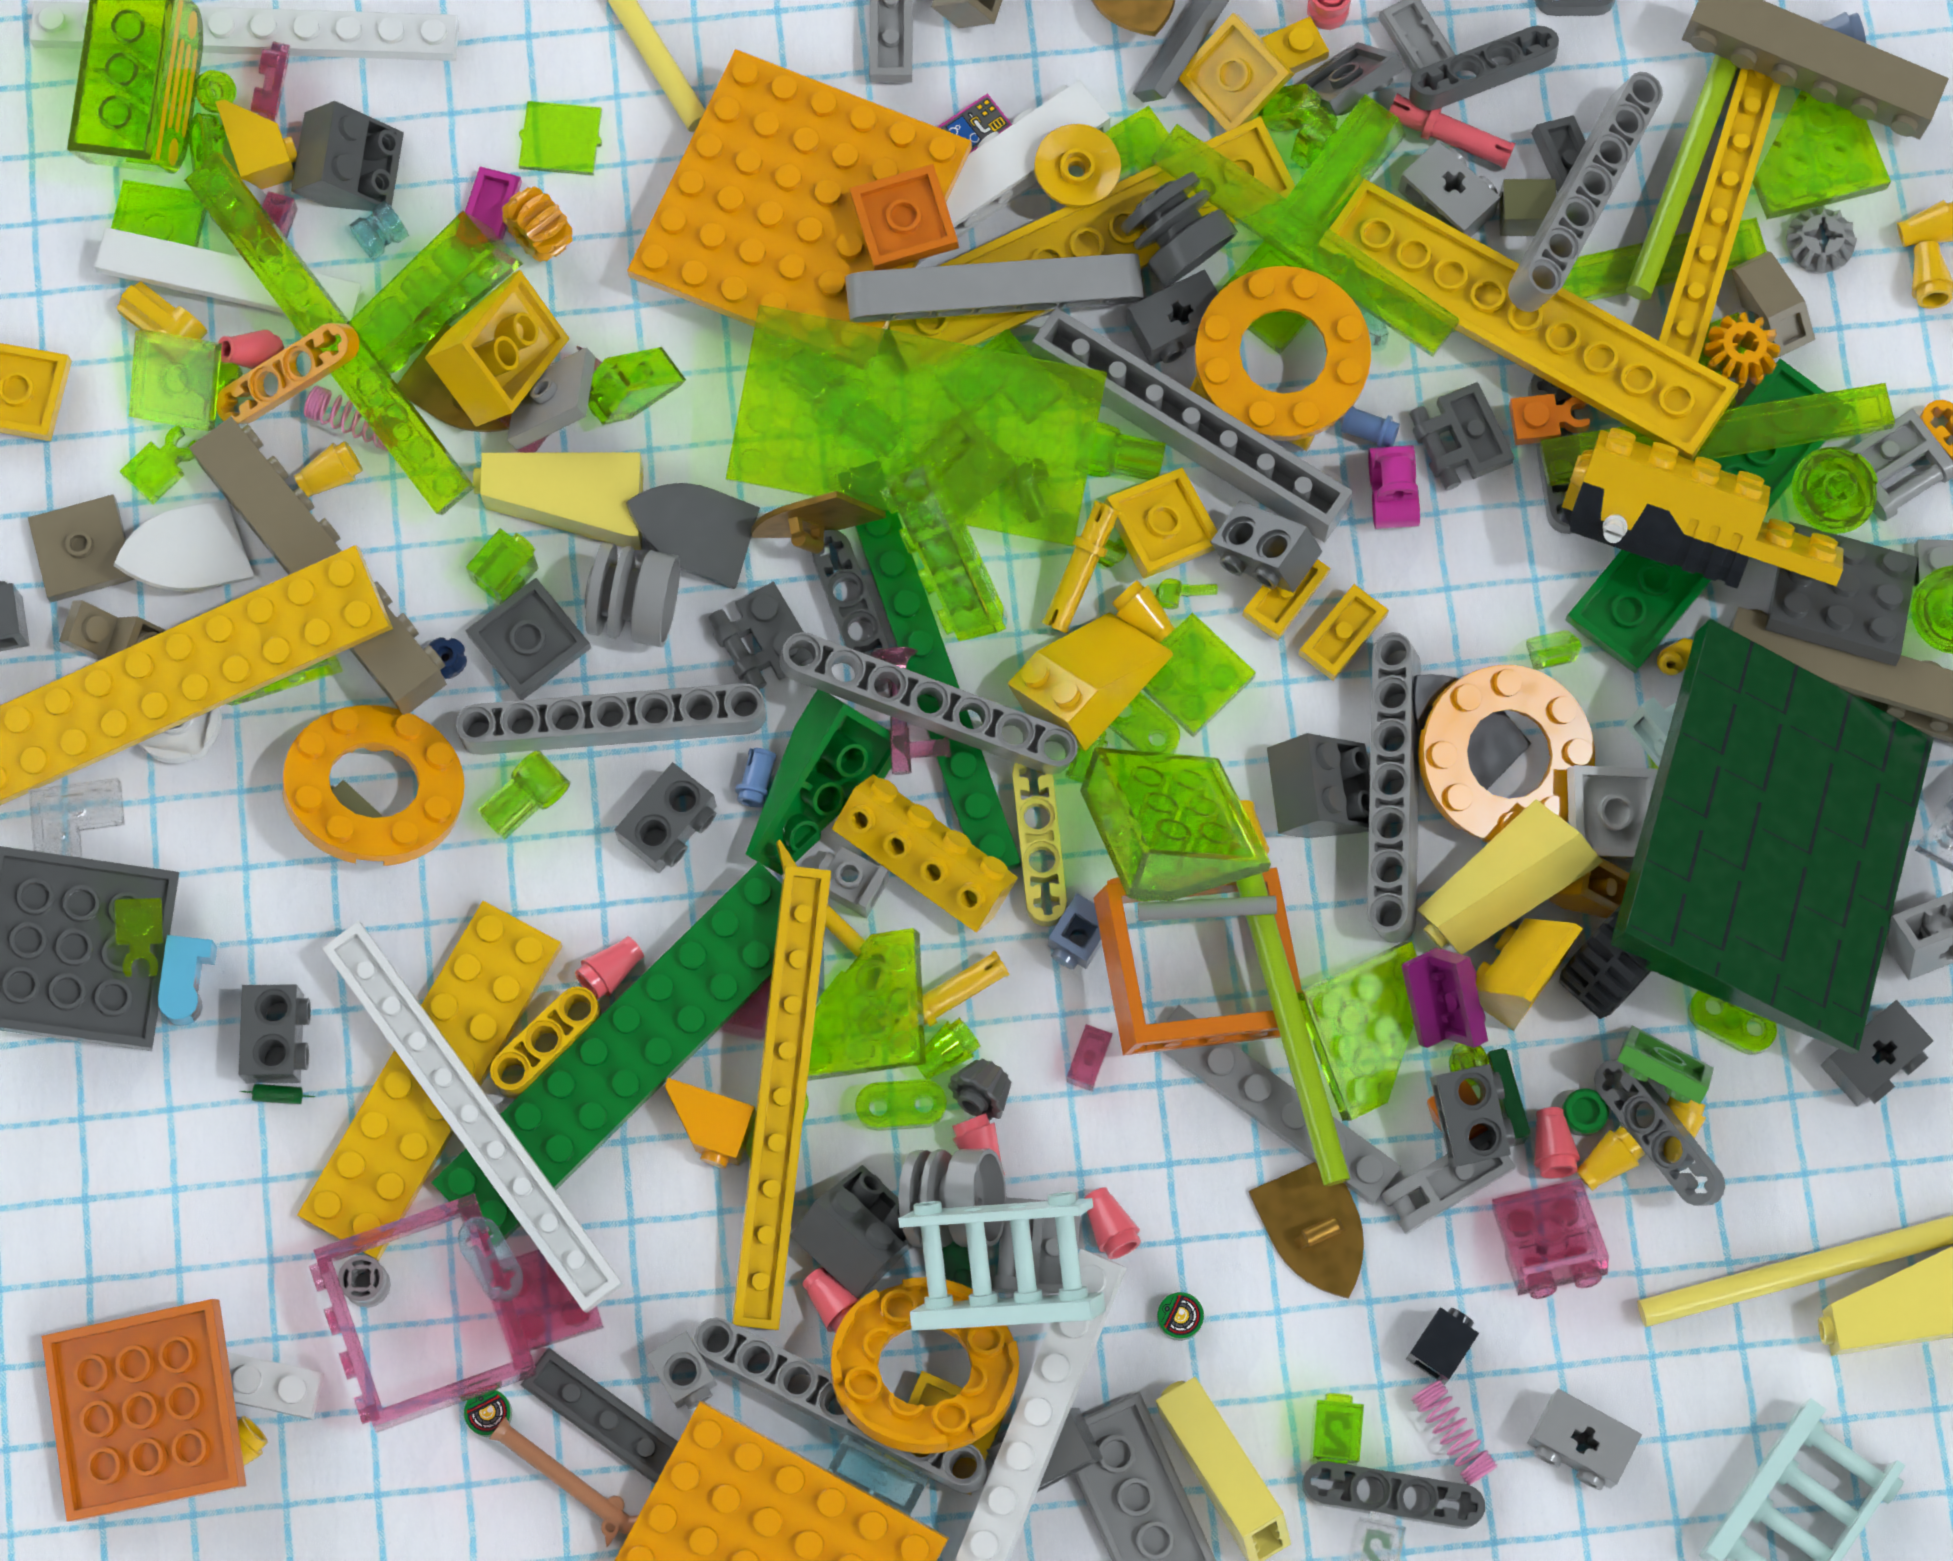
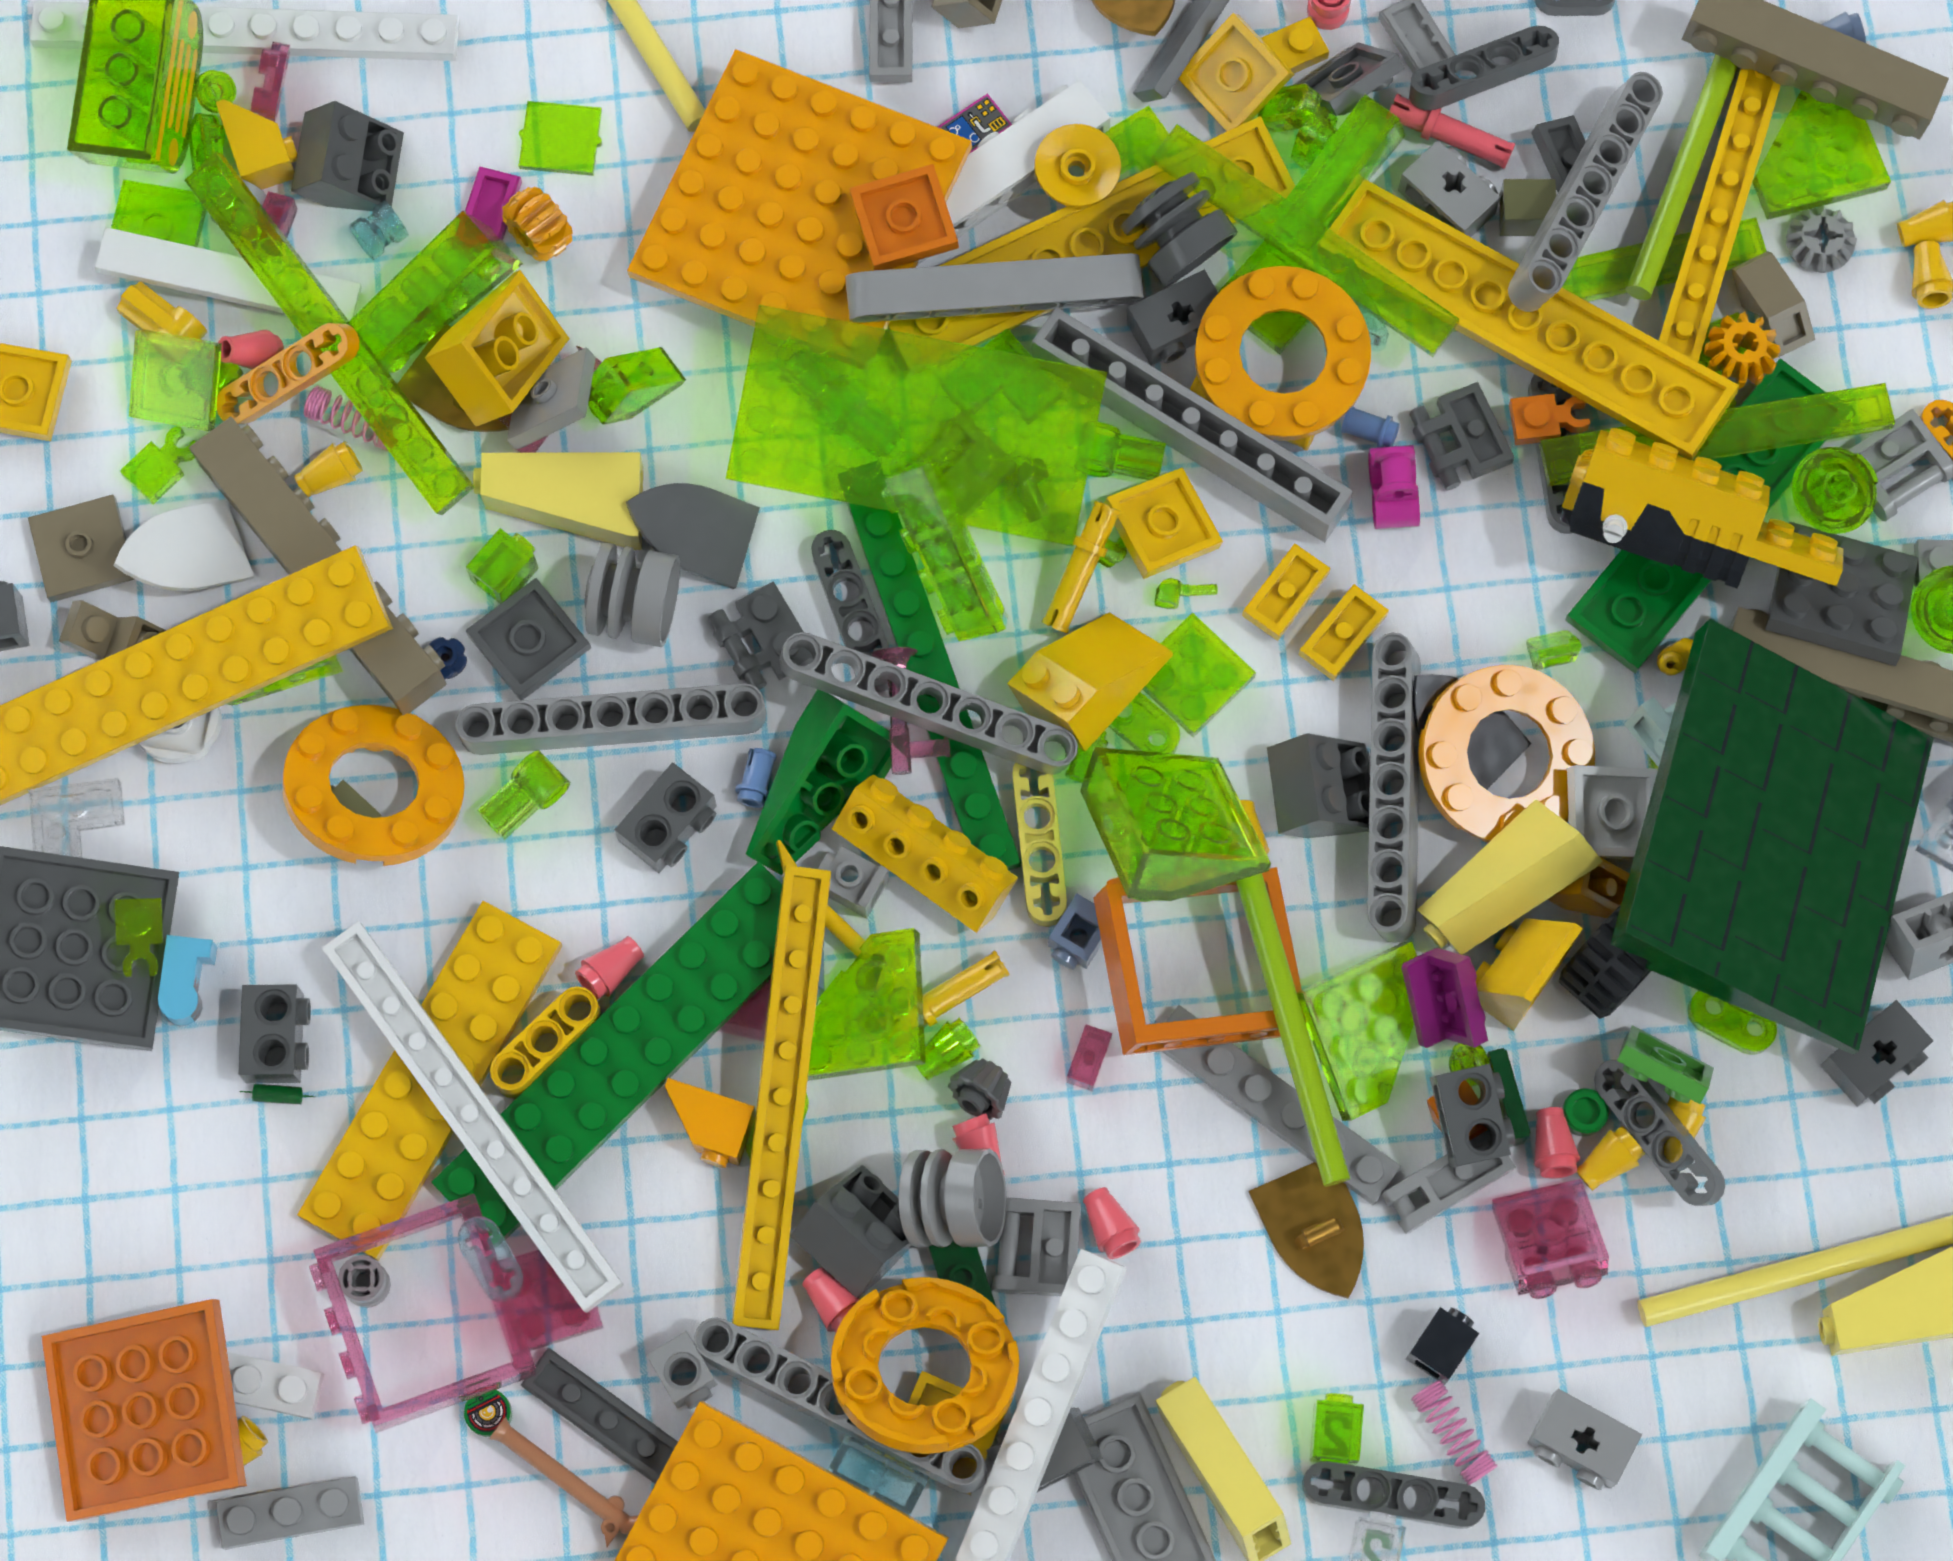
(290, 1513): none -> light grey plate
(809, 518): pearl gold shield -> none
(901, 1102): clear neon green plate -> none
(983, 1306): light aqua fence -> none
(1143, 611): yellow cone -> none
(1180, 1316): tile -> none
(1207, 908): light grey bar -> none
(1266, 547): dark grey brick -> none

